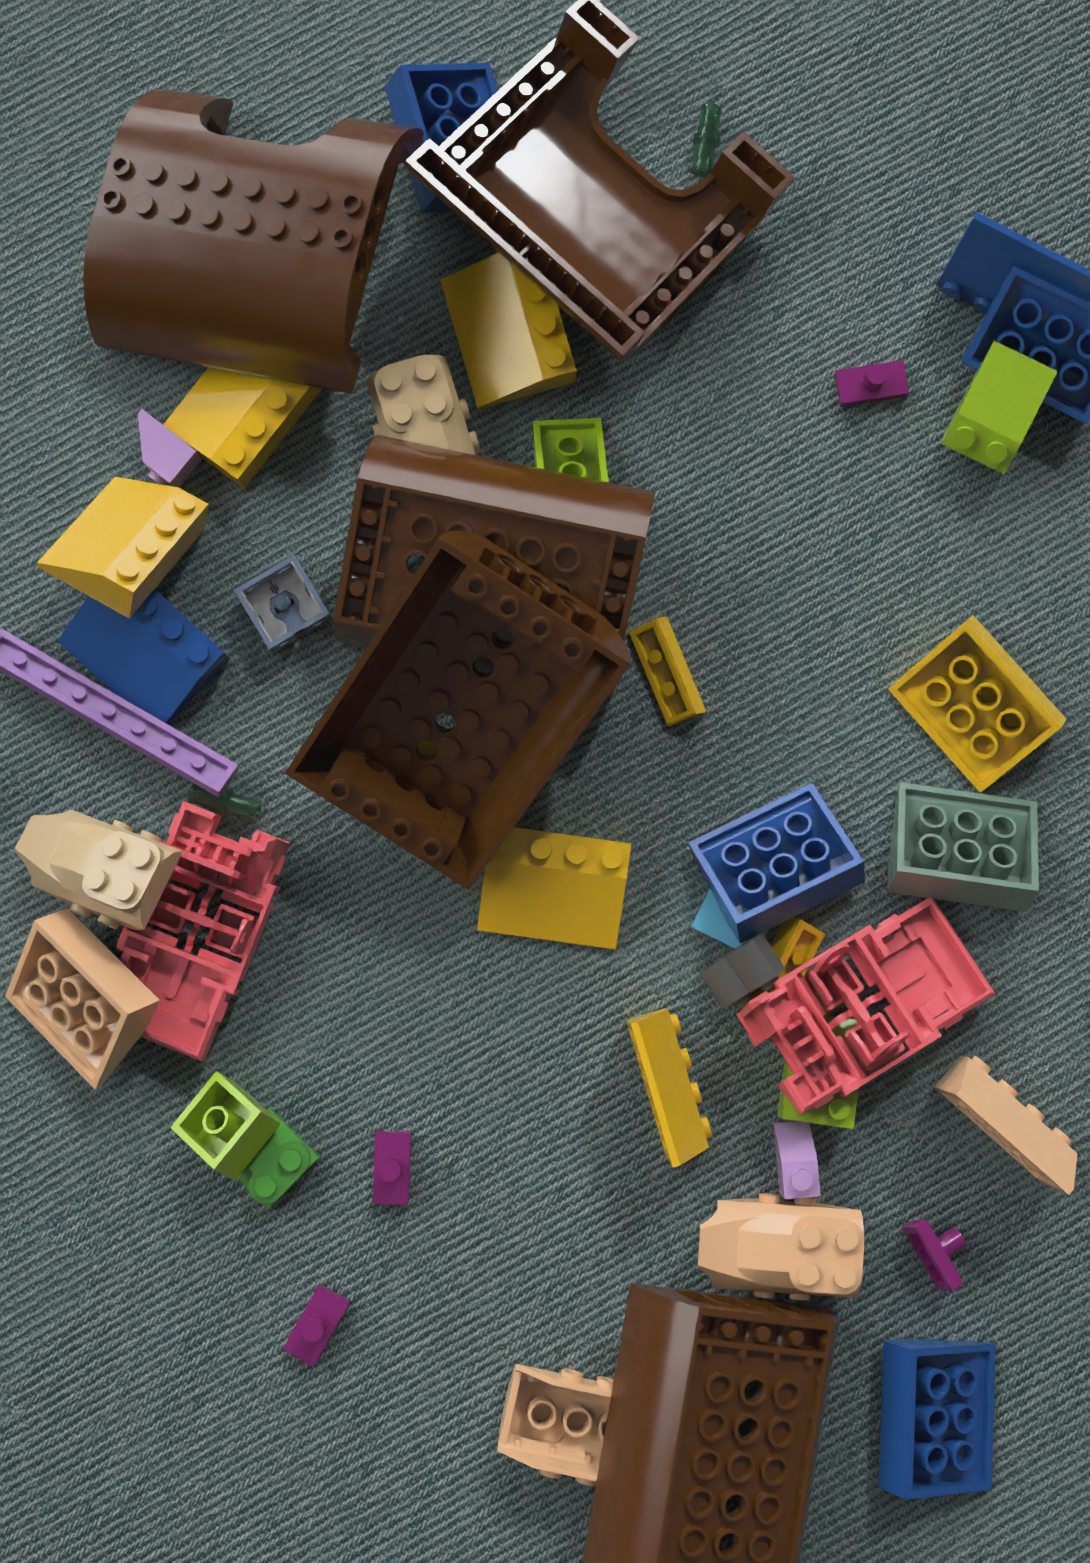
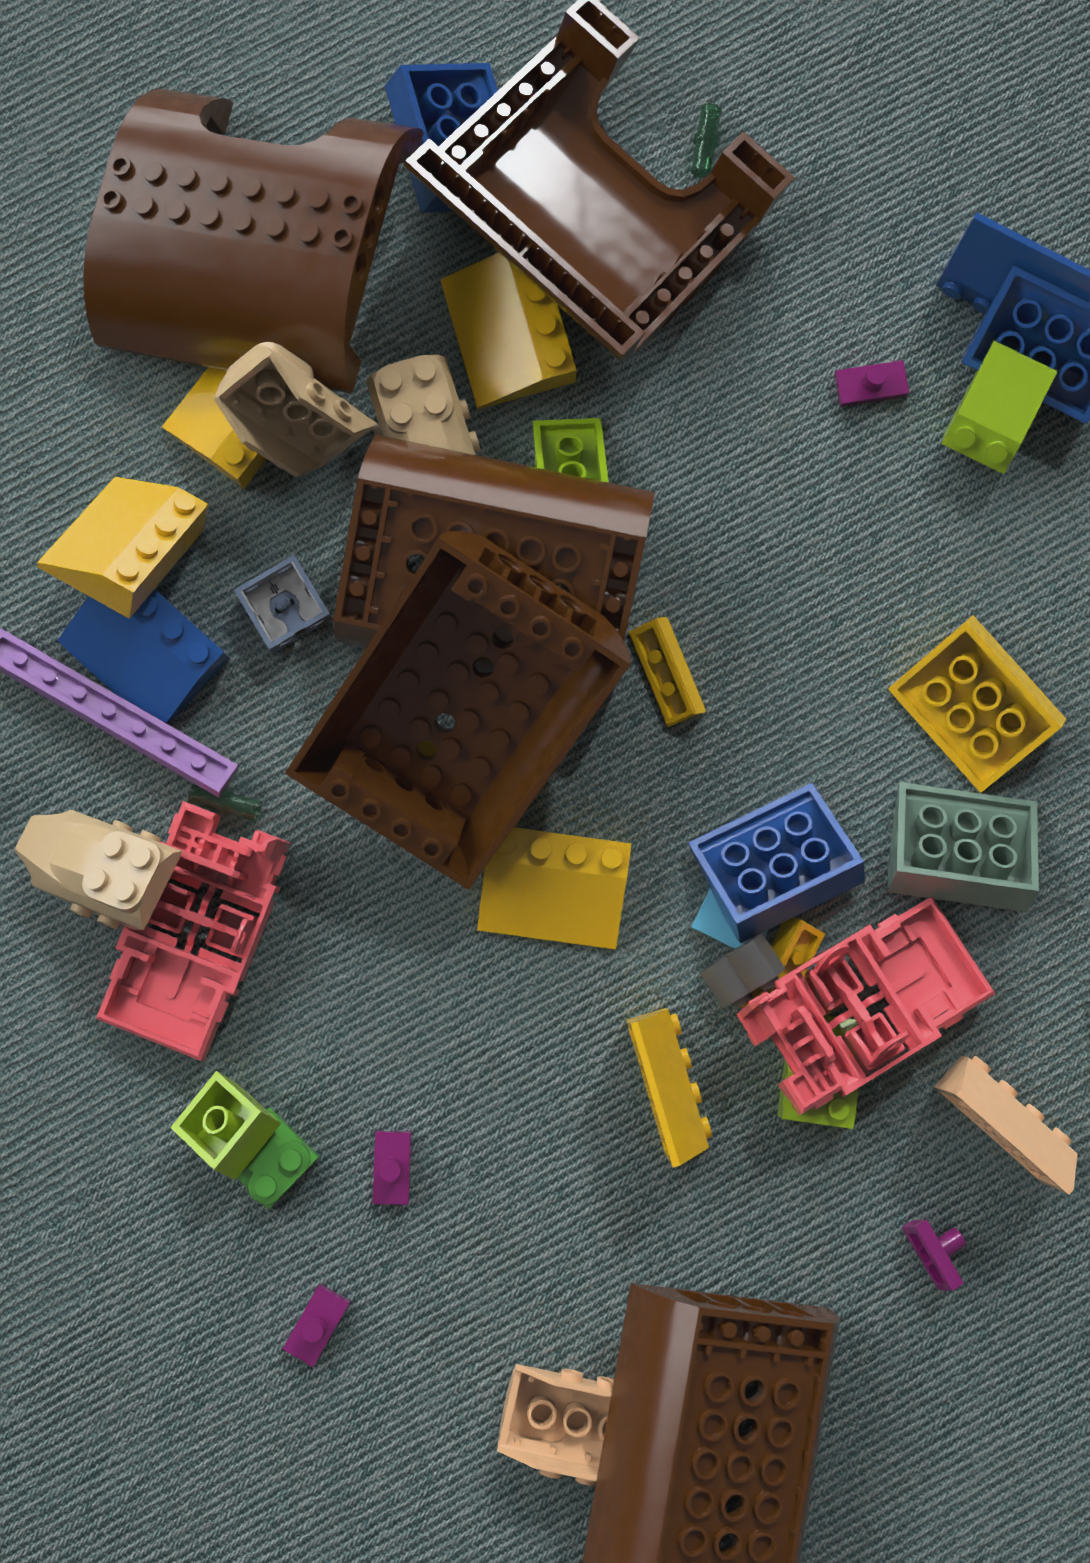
(80, 996): light nougat slope -> none
(165, 453): lavender slope -> none
(287, 412): none -> tan slope
(783, 1247): light nougat slope -> none
(796, 1160): lavender slope -> none
(936, 1417): blue slope -> none

